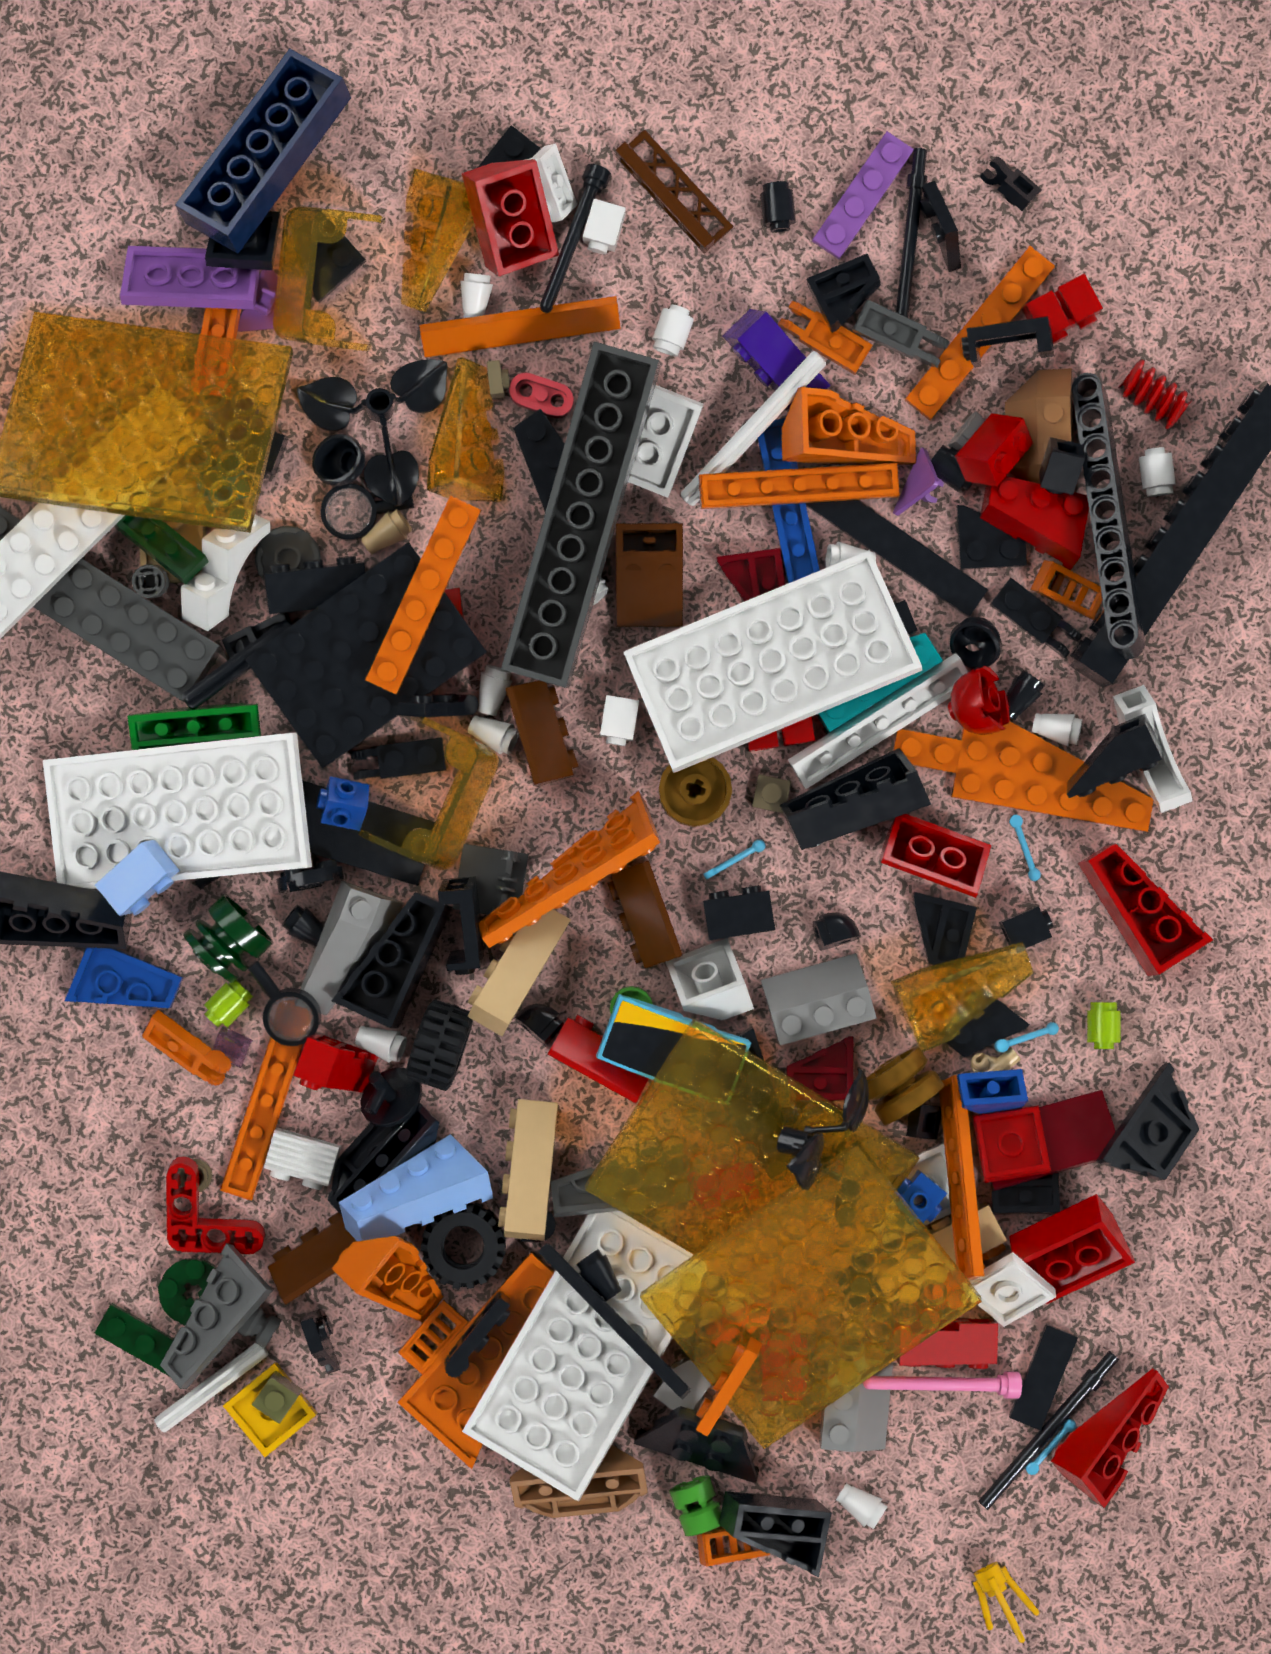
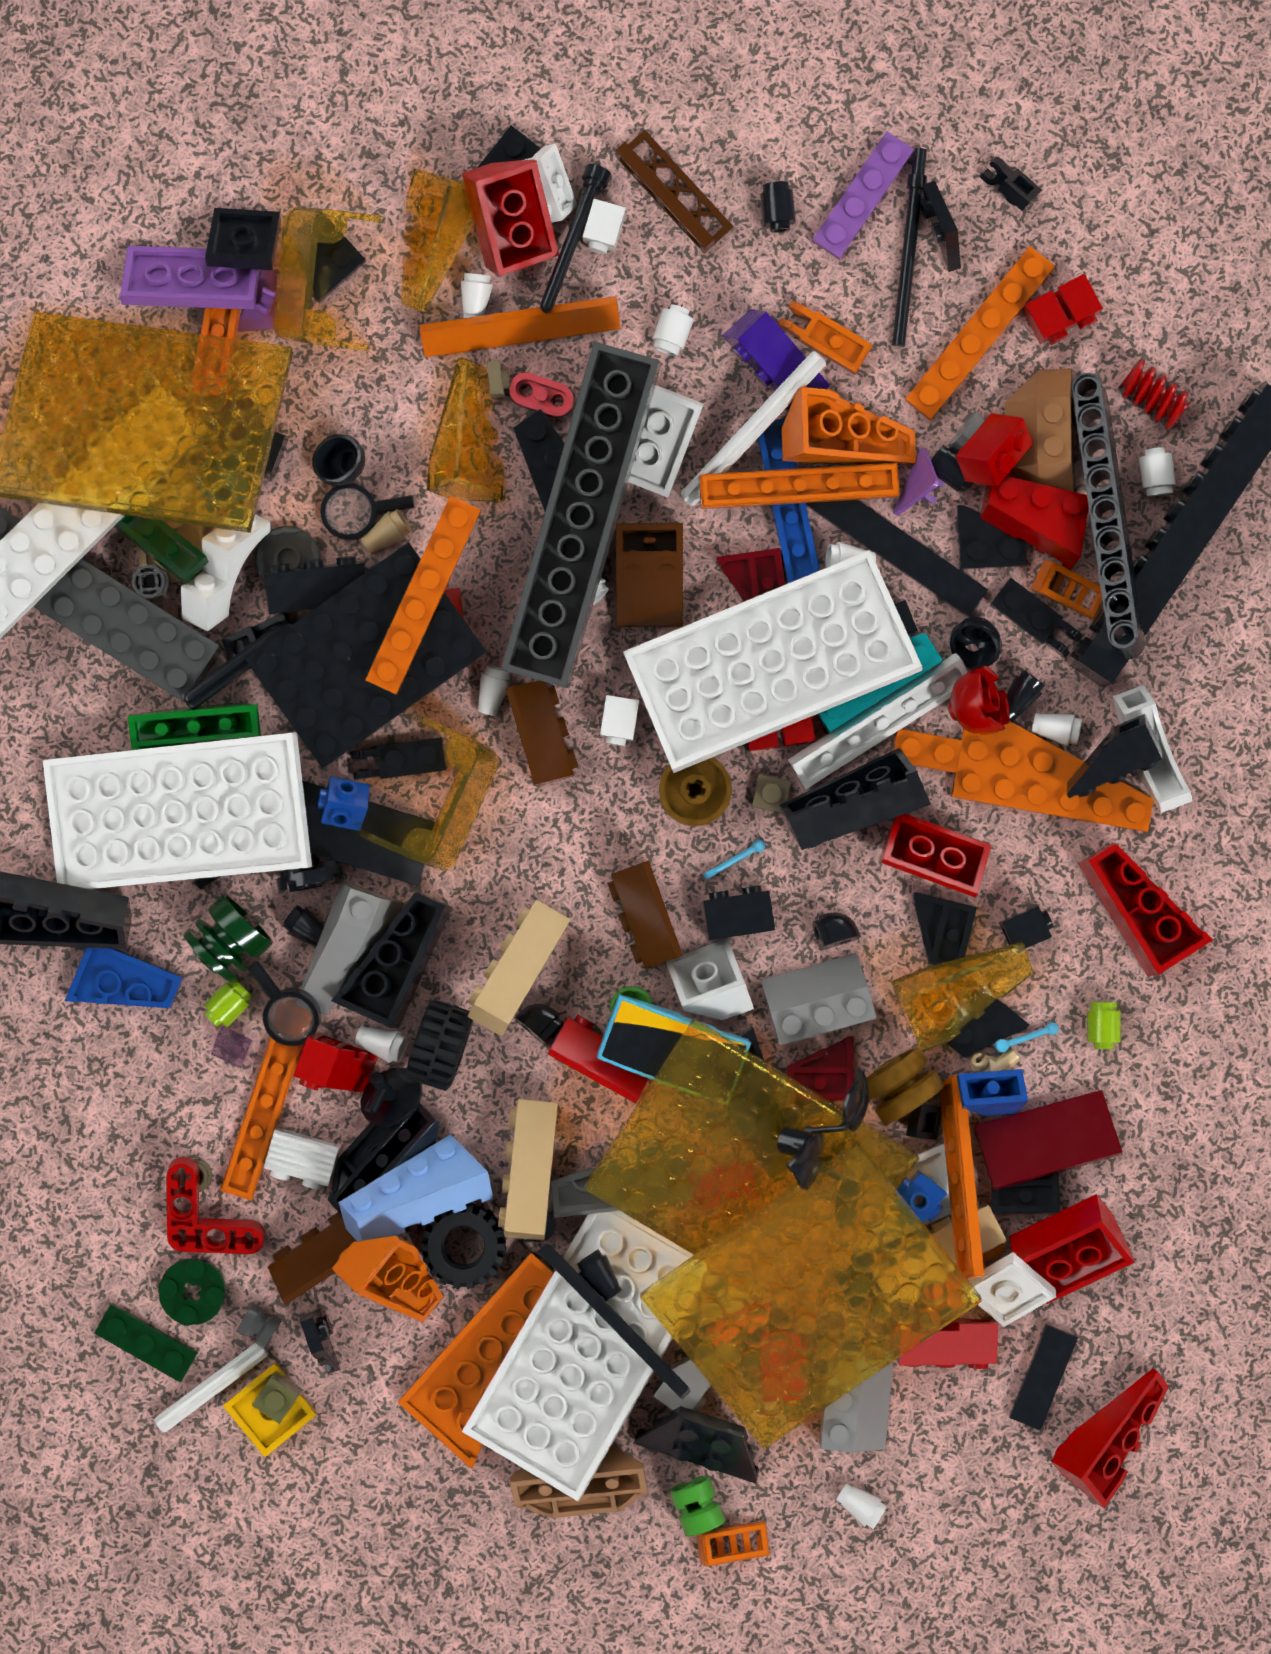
(137, 878): light blue brick -> none
(186, 1049): orange hinge -> none
(224, 1307): dark grey wing -> none
(263, 150): dark blue brick -> none
(332, 400): black plant -> none
(414, 1359): orange slope -> none
(439, 705): black hinge -> none
(465, 892): black panel -> none
(476, 1335): black hinge -> none
(495, 734): white cone -> none
(498, 874): dark grey hinge -> none
(576, 870): orange wing -> none
(726, 1385): orange plate -> none
(779, 1526): black wedge -> none
(843, 289): black wing -> none
(897, 333): dark grey hinge -> none
(992, 1581): yellow plant -> none
(1007, 1384): bright pink piece -> none
(1008, 332): black panel -> none
(1011, 1144): red plate -> none
(1016, 822): medium azure hinge -> none
(1033, 1467): medium azure hinge -> none
(1061, 466): black brick -> none
(1090, 1381): black bar -> none
(1153, 1131): black wing -> none

